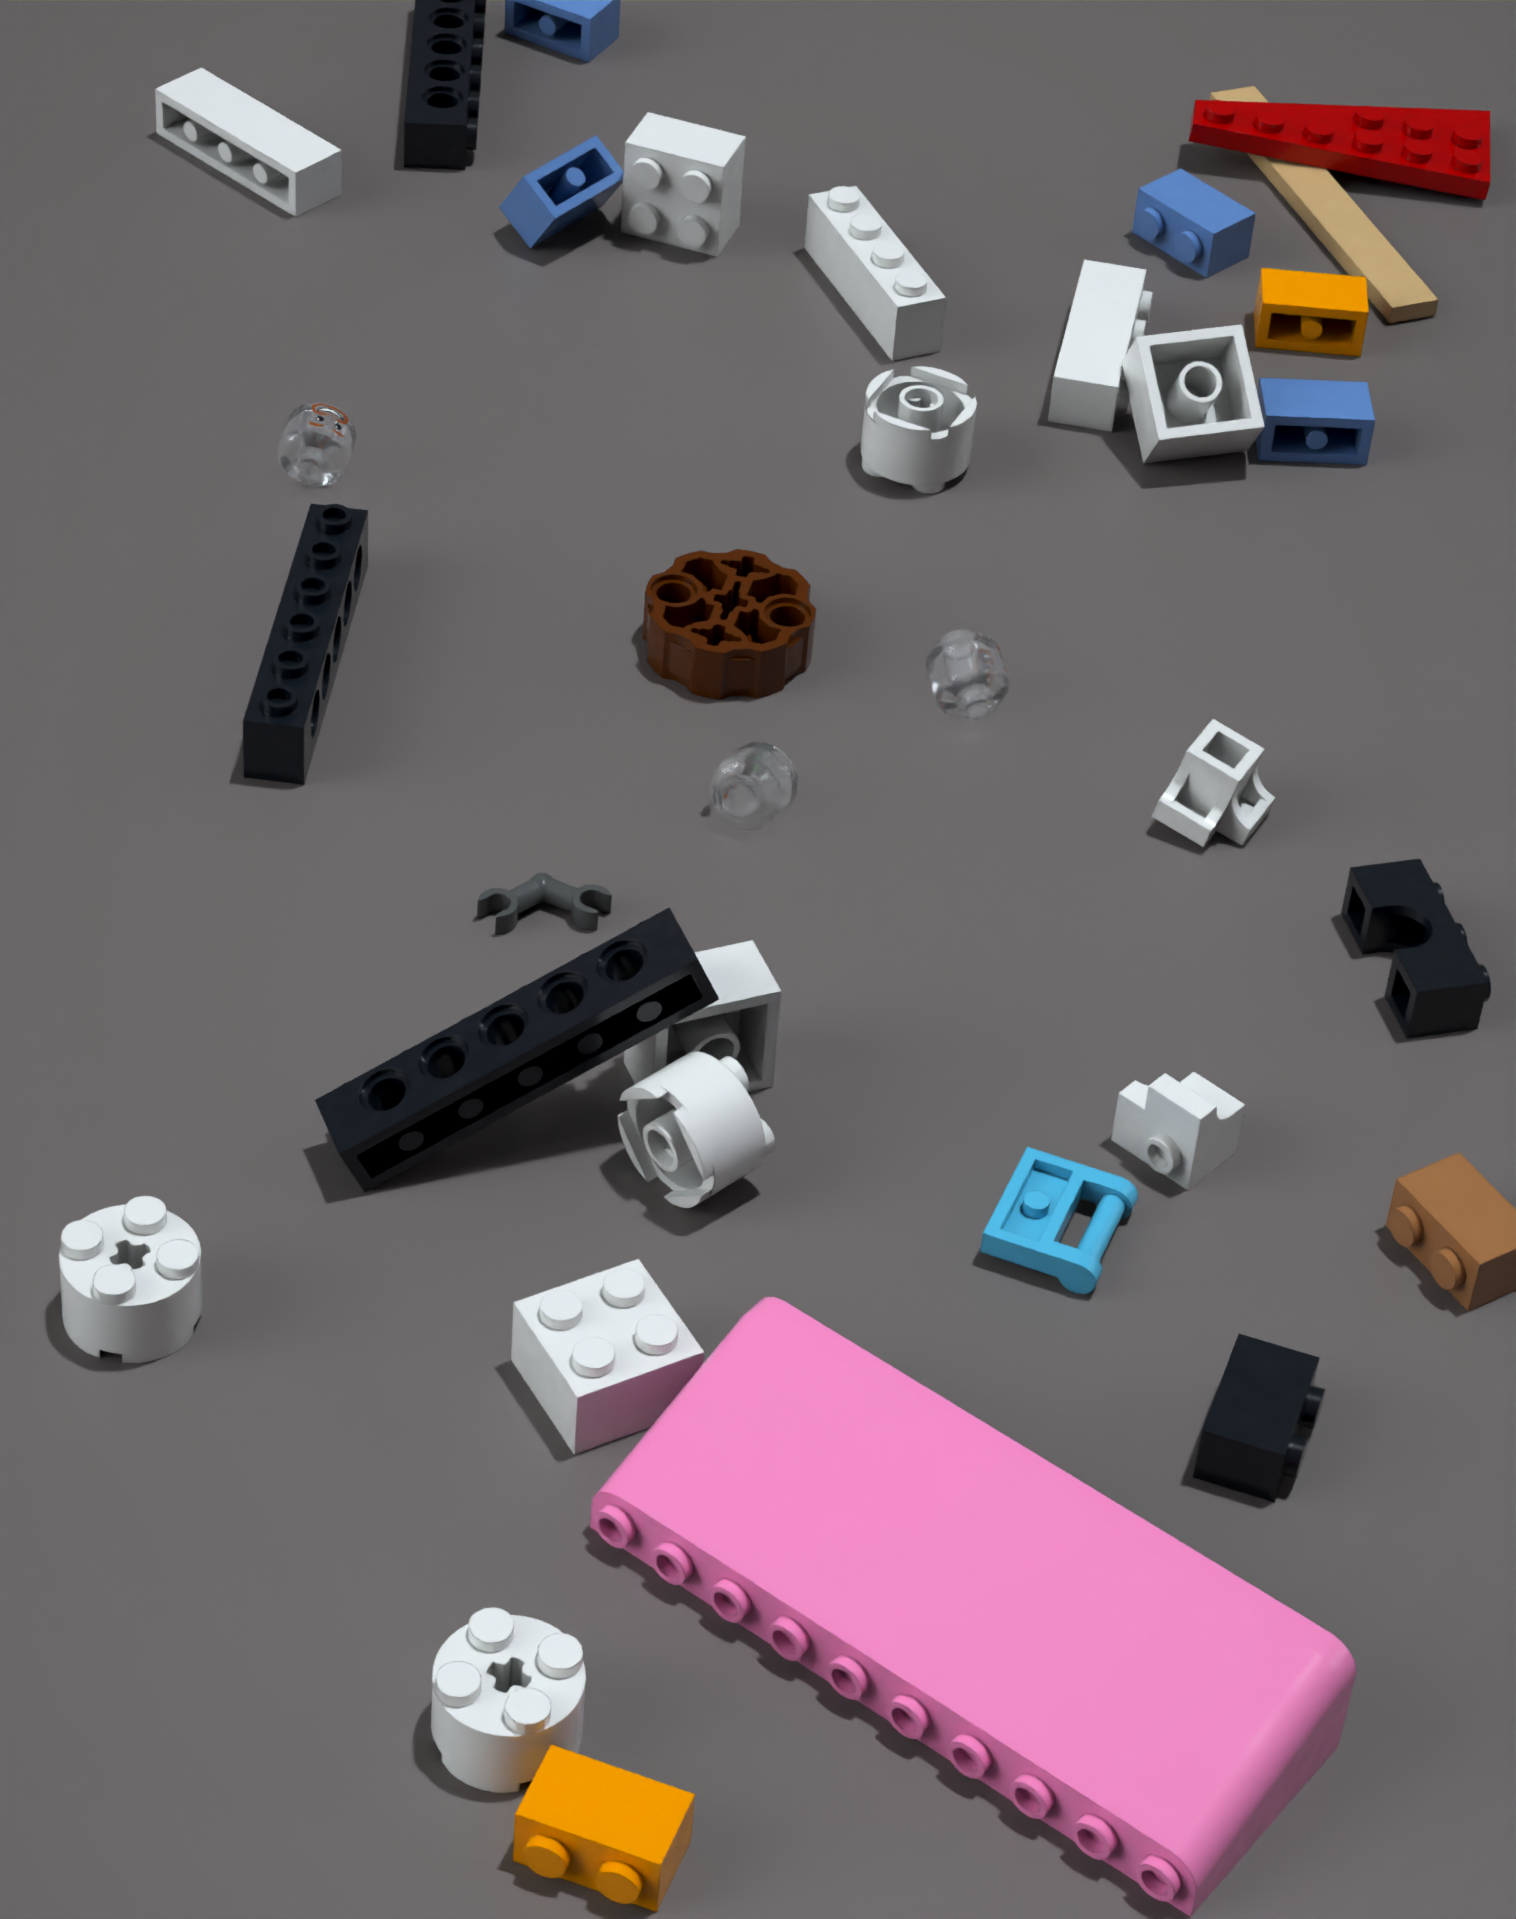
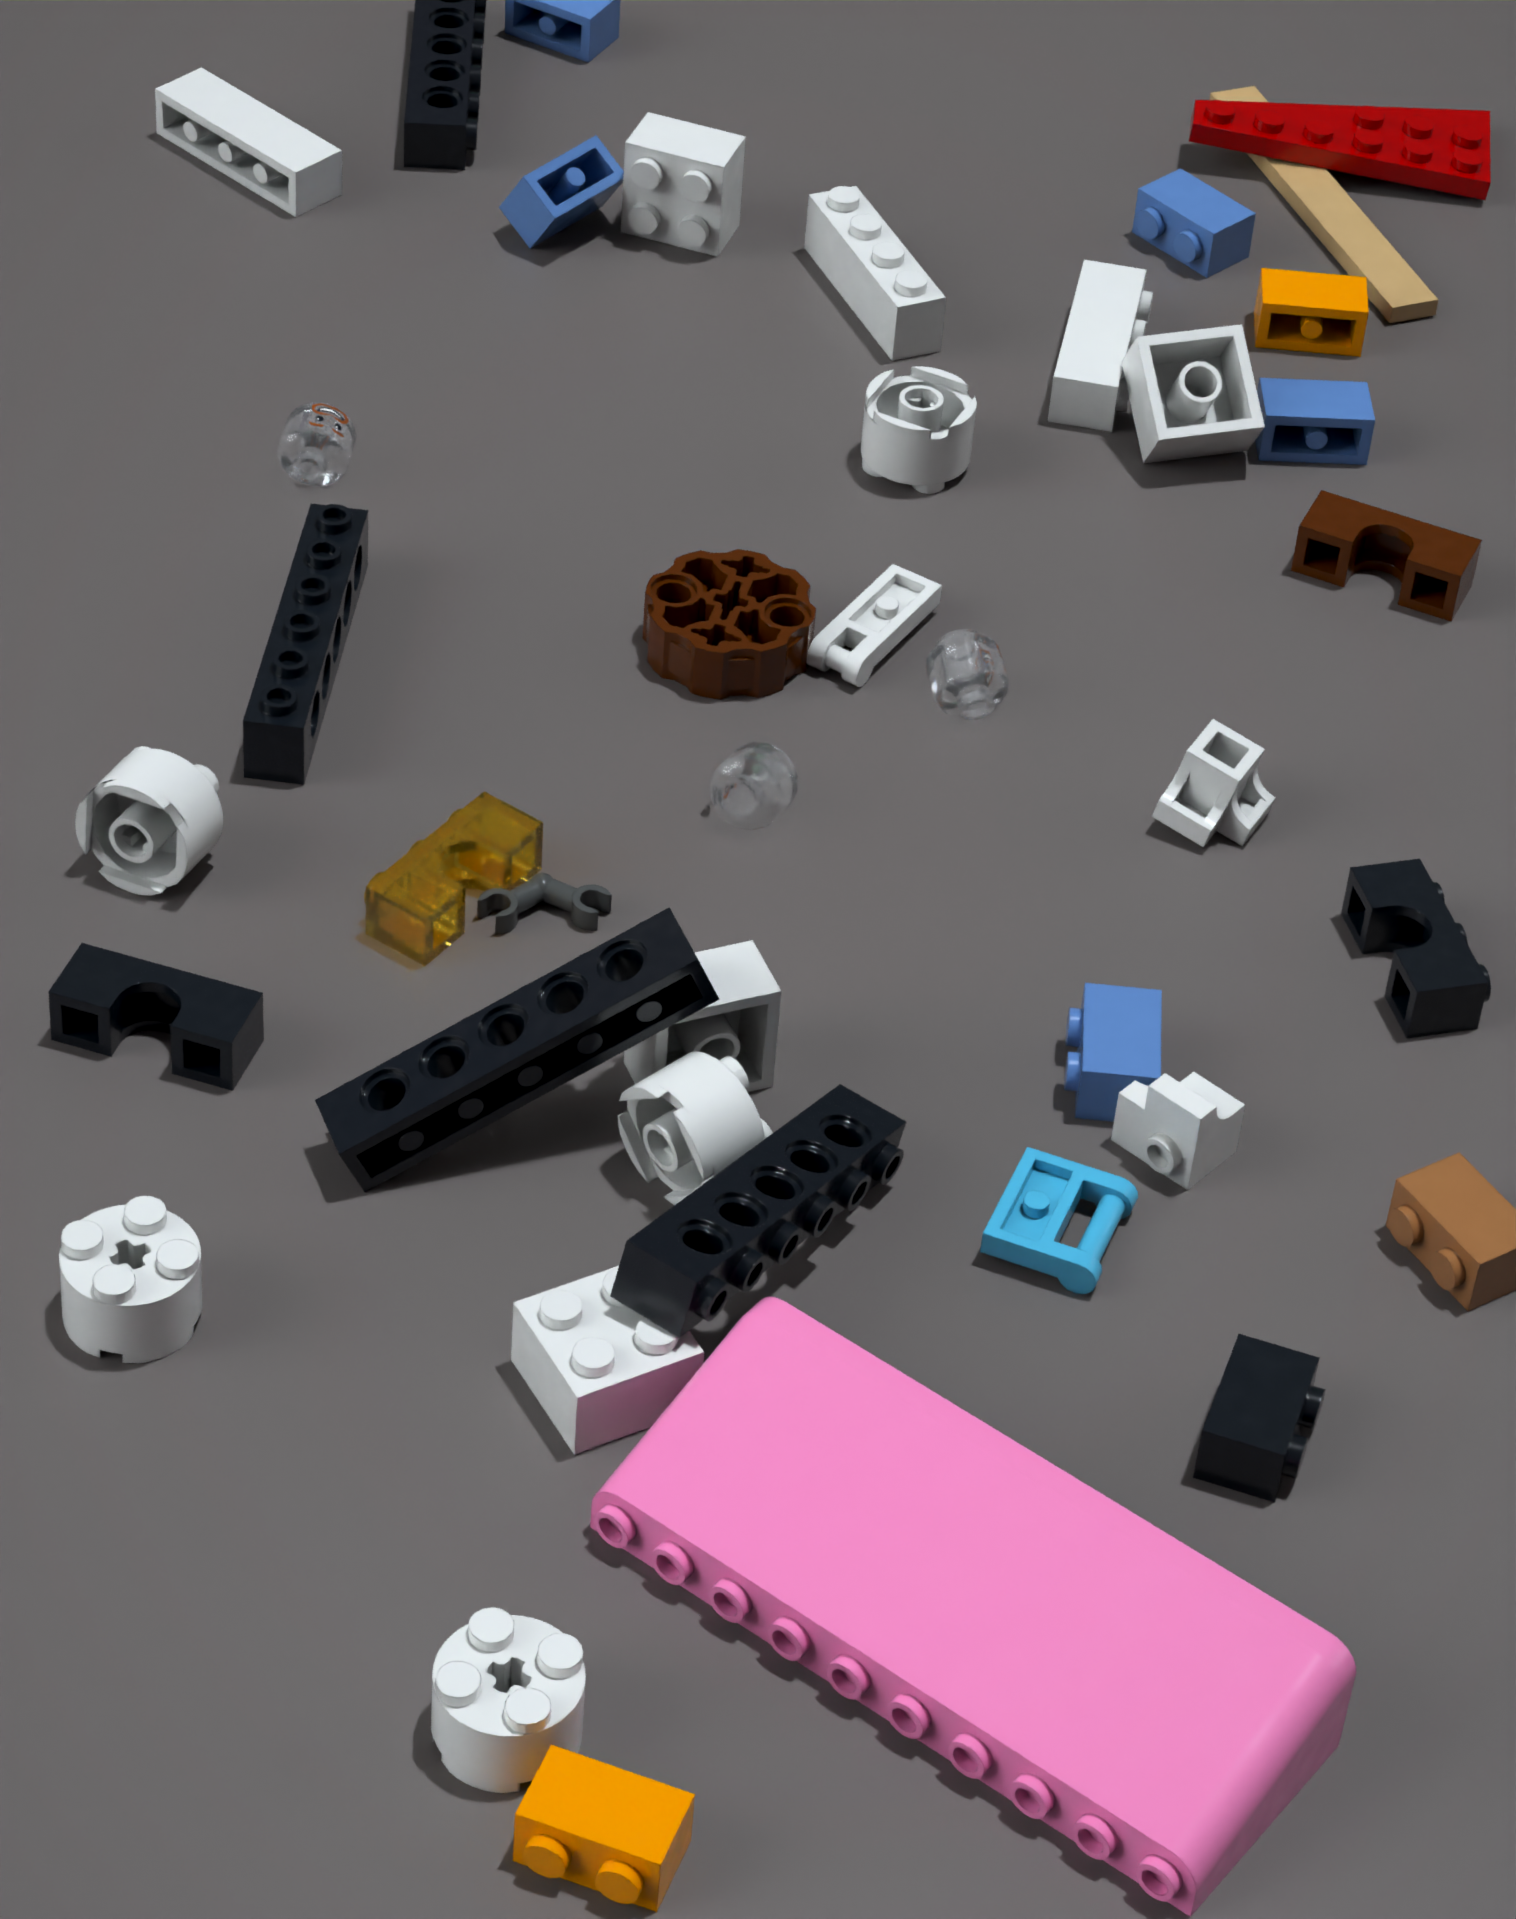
(114, 995): none -> black arch
(150, 820): none -> white brick
(422, 896): none -> clear yellow arch
(758, 1211): none -> black brick
(874, 624): none -> white plate
(1115, 1044): none -> medium blue brick
(1351, 536): none -> reddish brown arch

